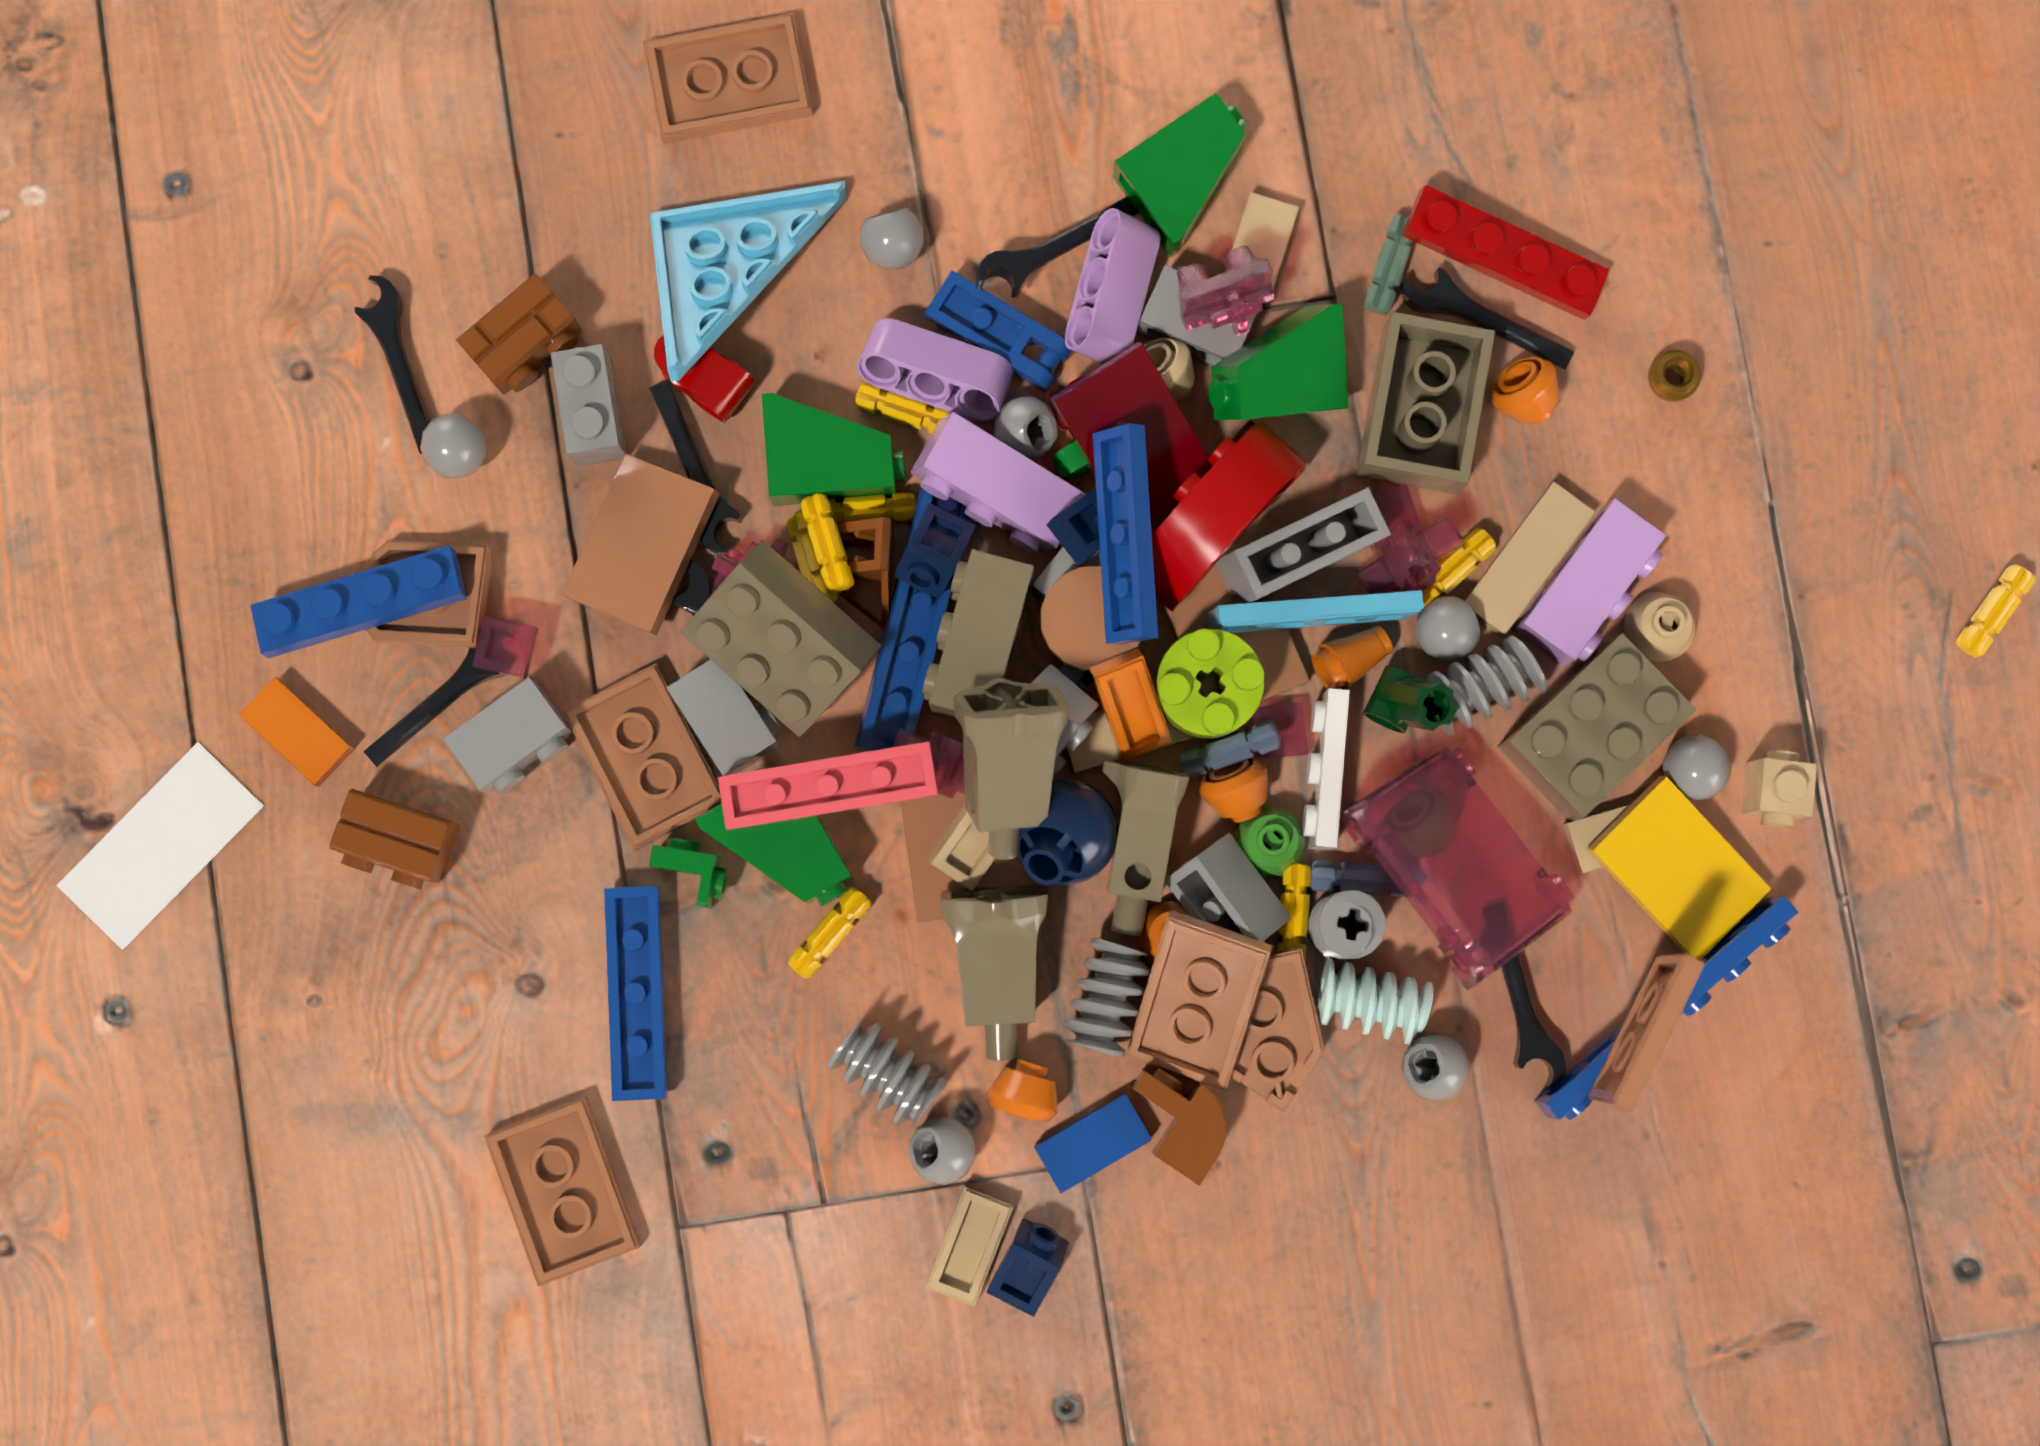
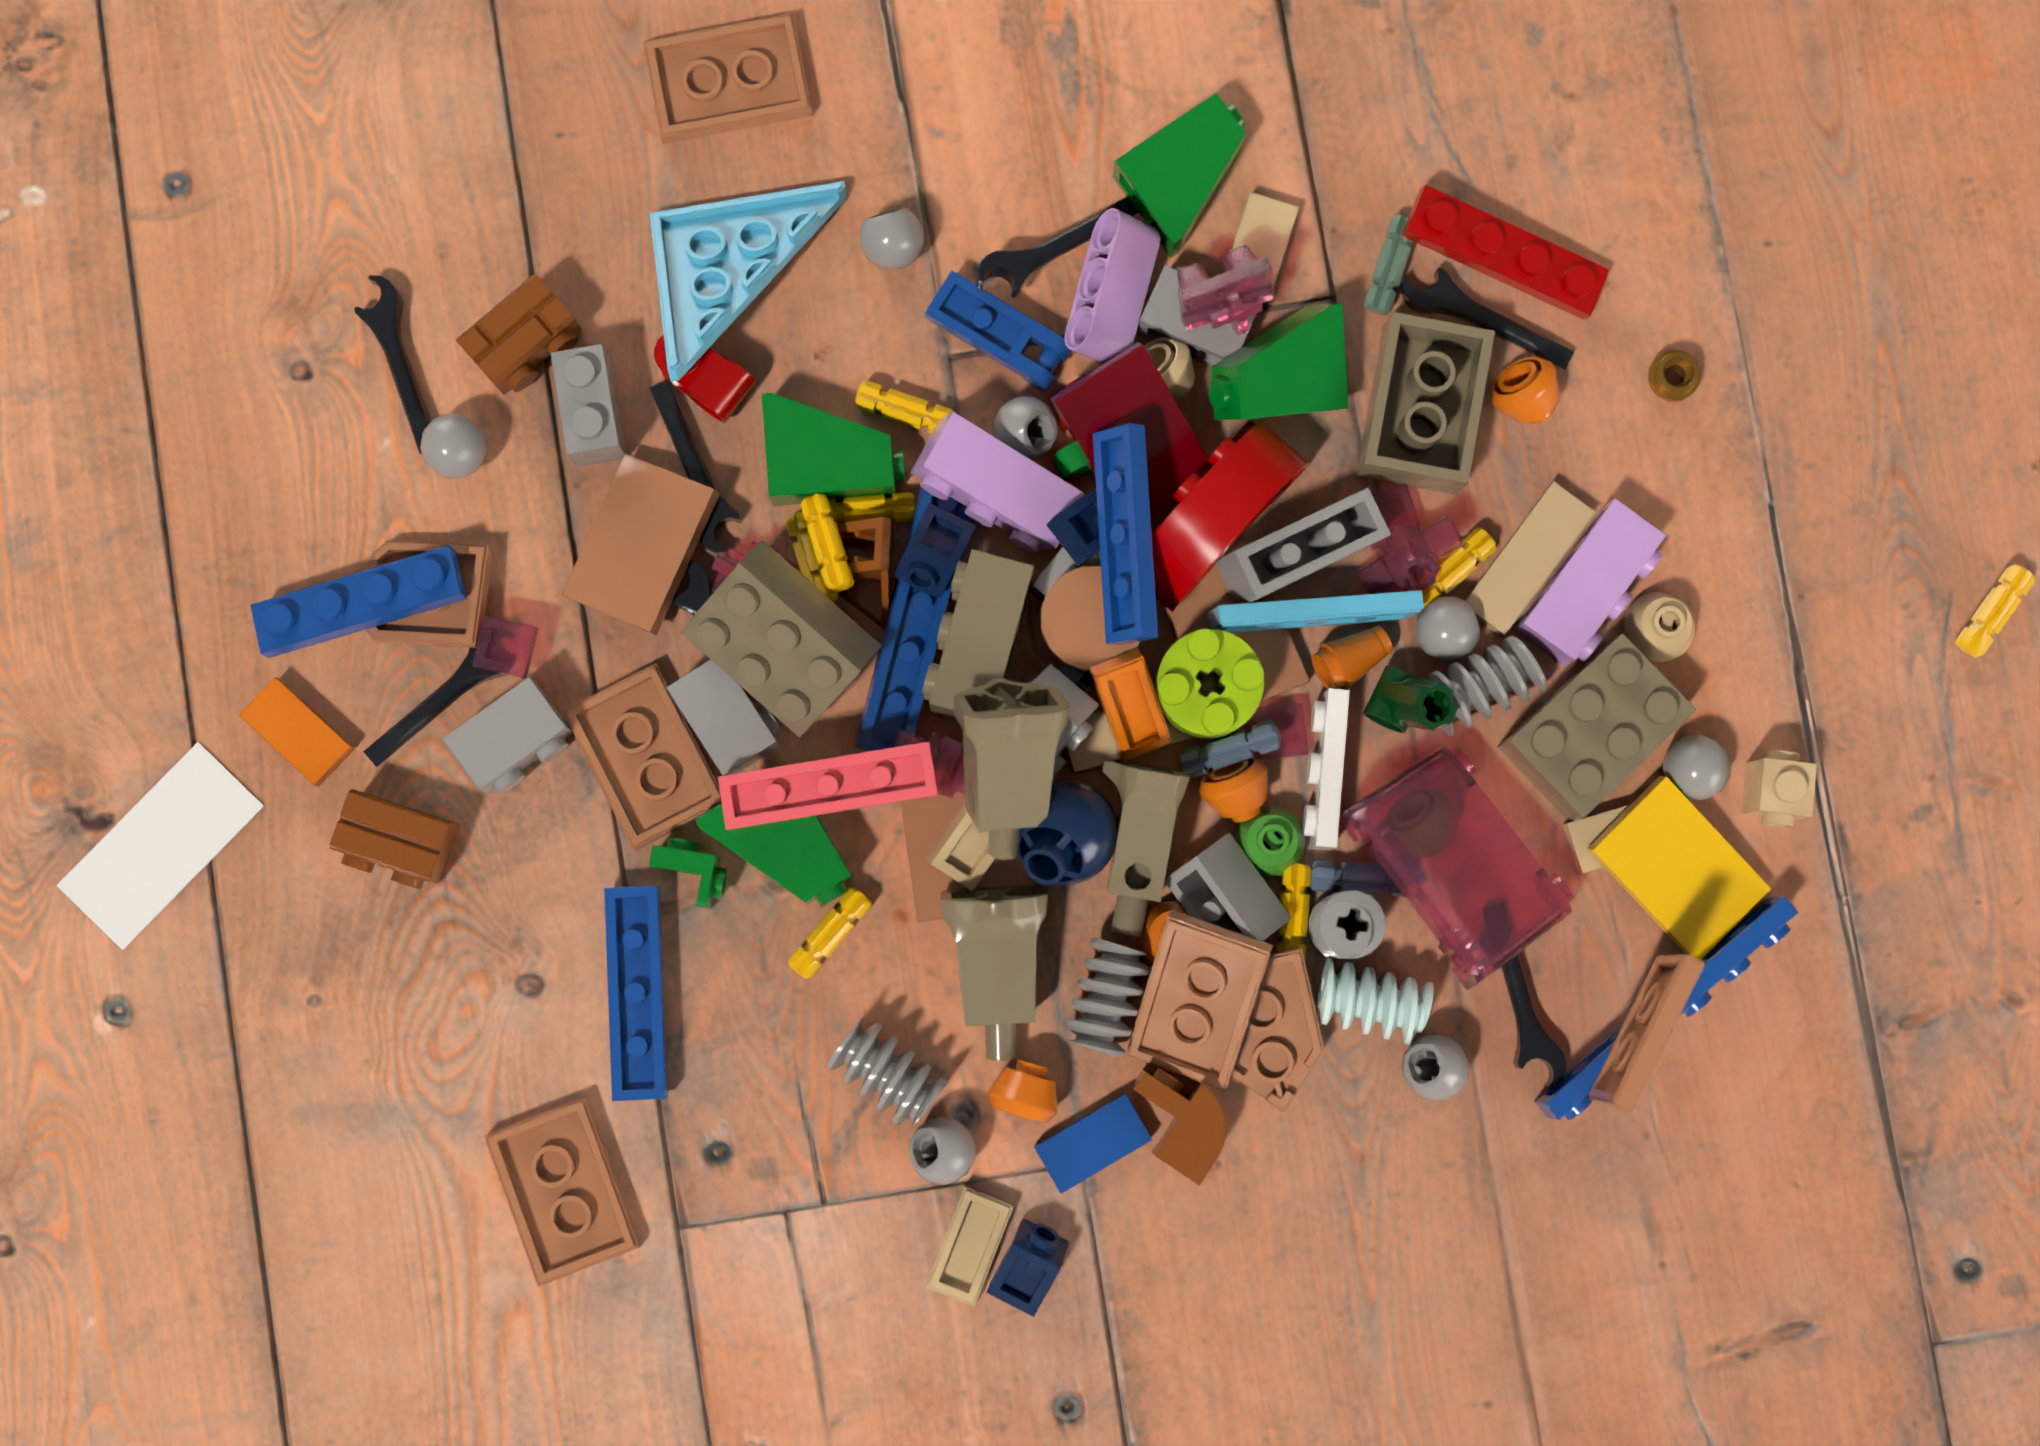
(935, 369): lavender beam -> none

